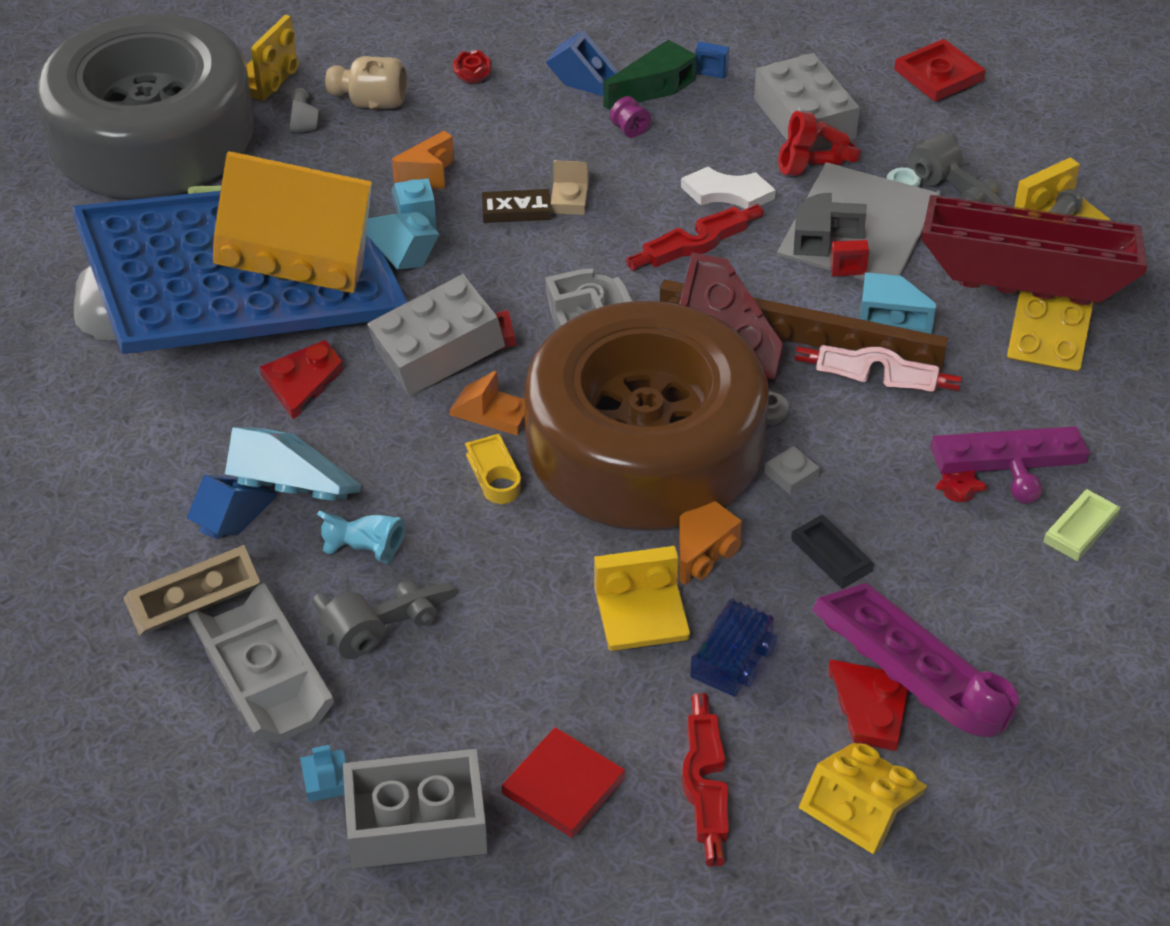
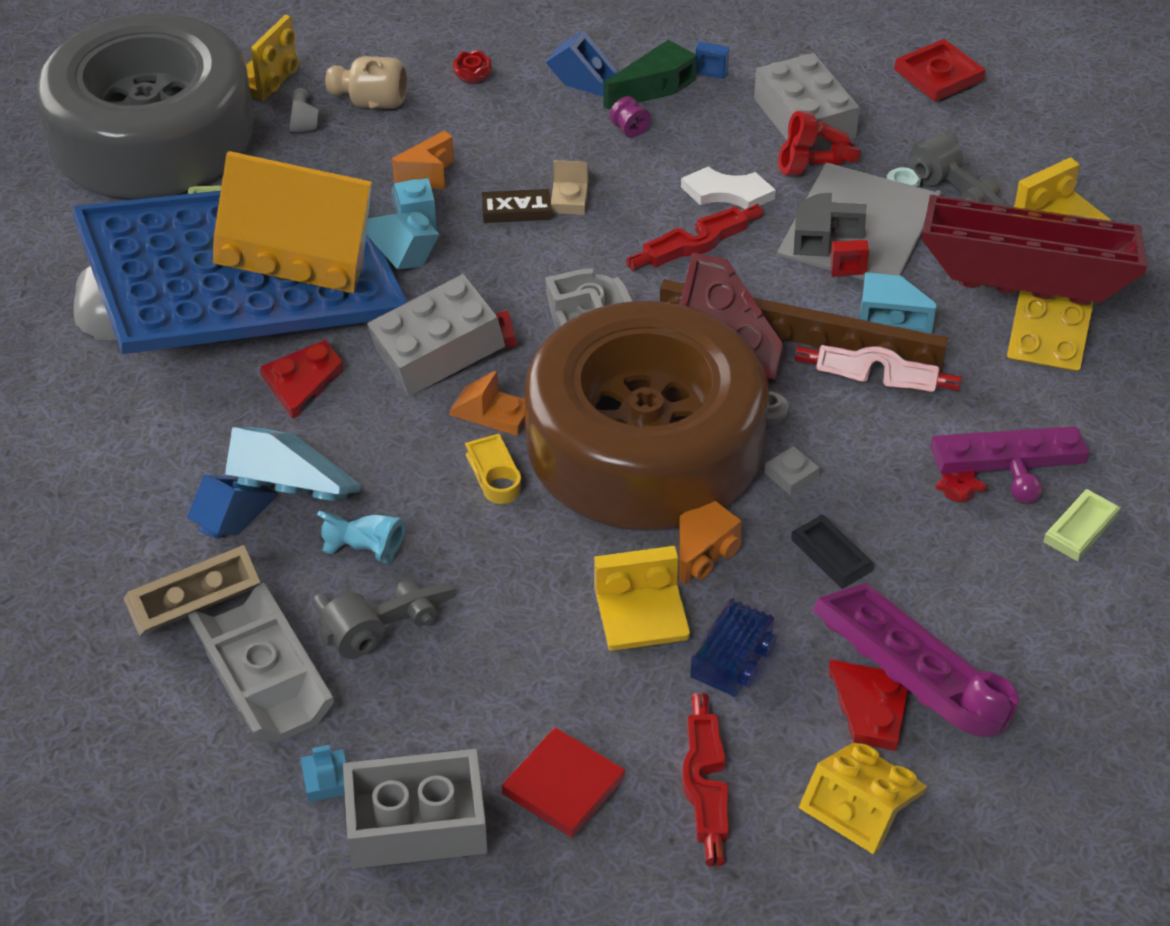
(1068, 202): dark grey pin -> none

